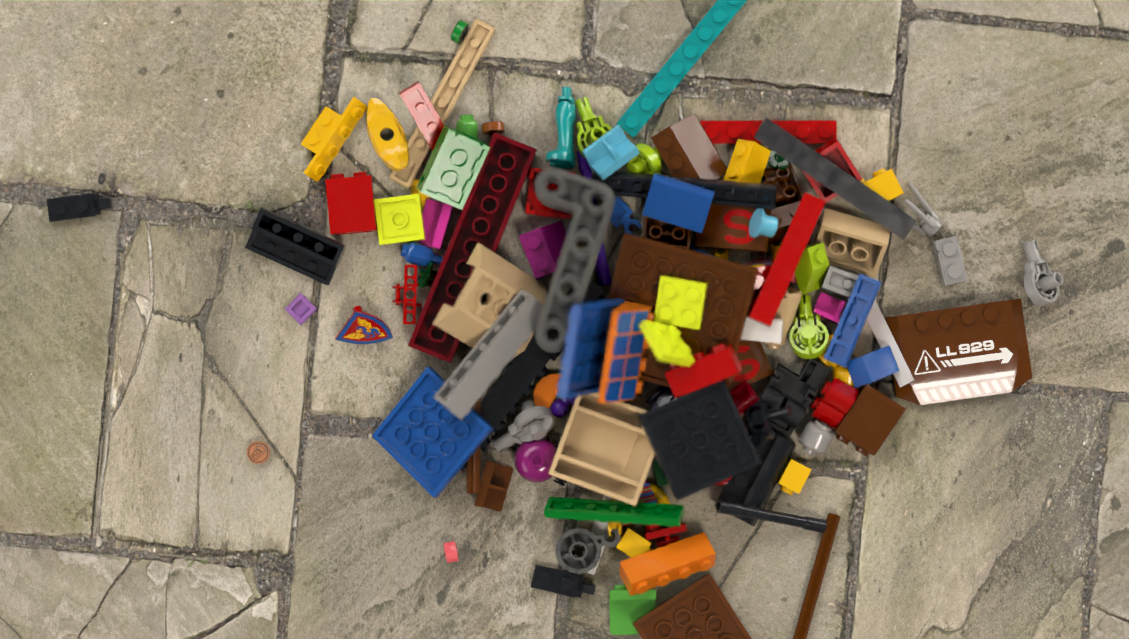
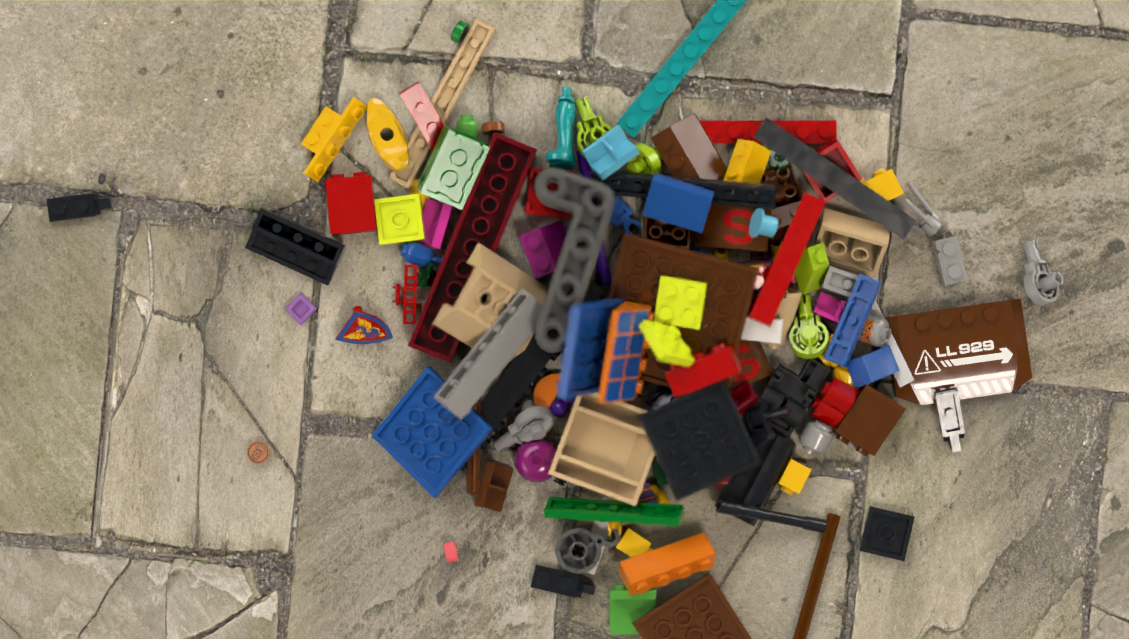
(654, 531): red hips -> none
(875, 331): none -> light grey head
(886, 533): none -> black plate
(950, 417): none -> hinge

